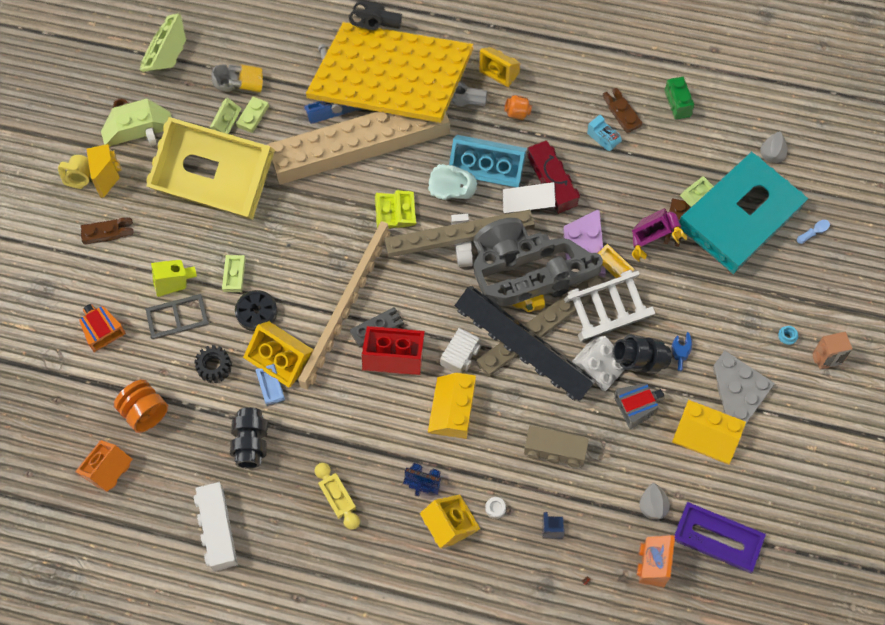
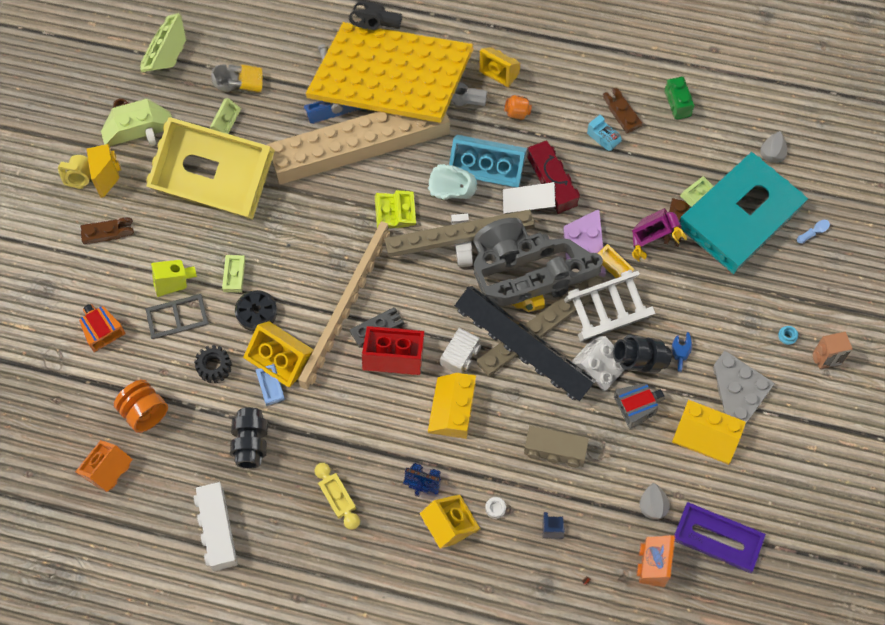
(252, 114): yellowish green plate -> none

